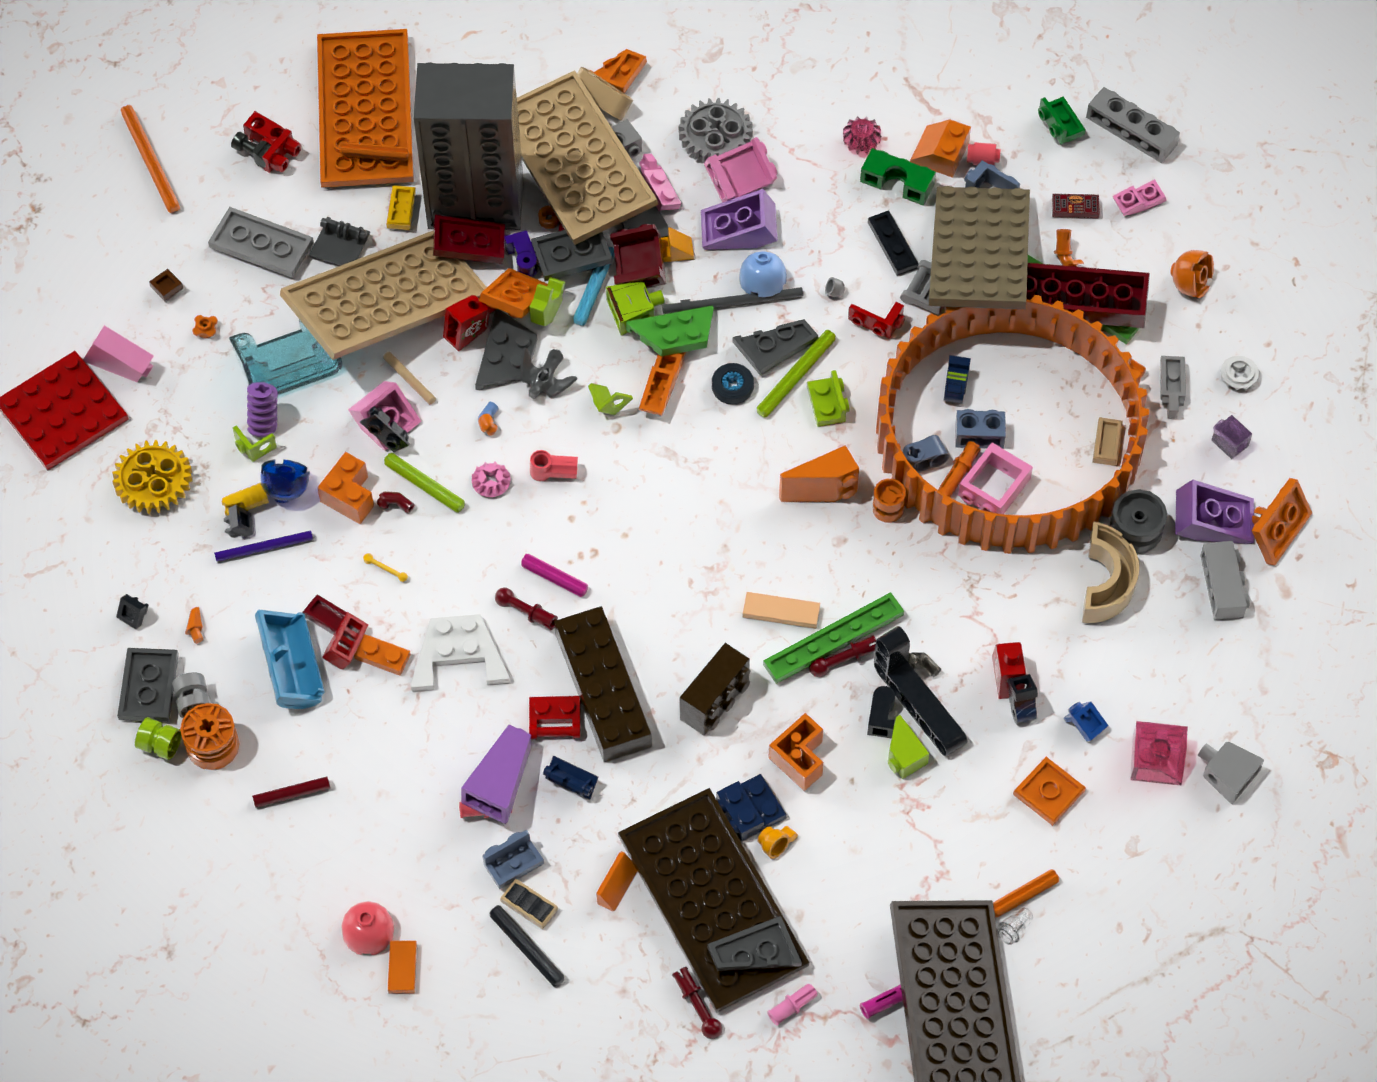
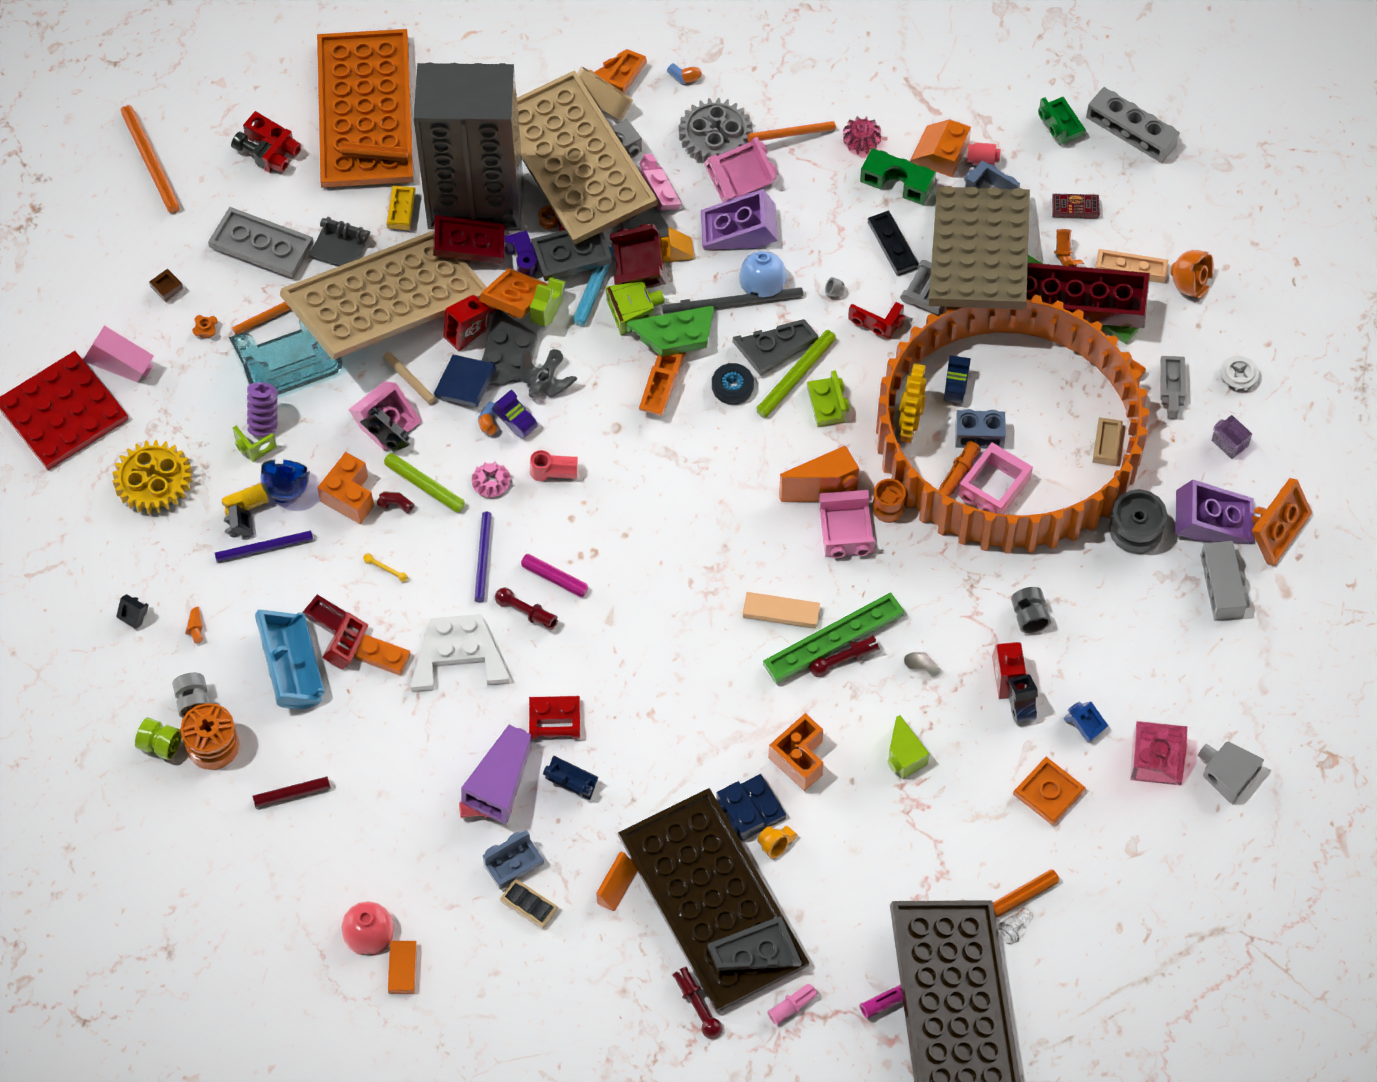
(148, 684): dark grey plate -> none
(260, 318): none -> orange bar
(465, 380): none -> dark blue tile
(483, 557): none -> dark purple bar
(514, 415): none -> dark purple leg
(526, 946): black axle -> none
(603, 684): dark brown brick -> none
(605, 402): lime bracket -> none
(684, 75): none -> arm
(715, 689): dark brown brick -> none
(792, 131): none -> orange bar
(846, 523): none -> bright pink panel
(881, 706): black leg -> none
(912, 403): none -> yellow gear
(916, 697): black beam -> none
(926, 453): sand blue piece -> none
(1031, 609): none -> dark grey wheel
(1122, 562): tan brick -> none
(1131, 262): none -> light nougat tile
(1140, 199): bright pink slope -> none

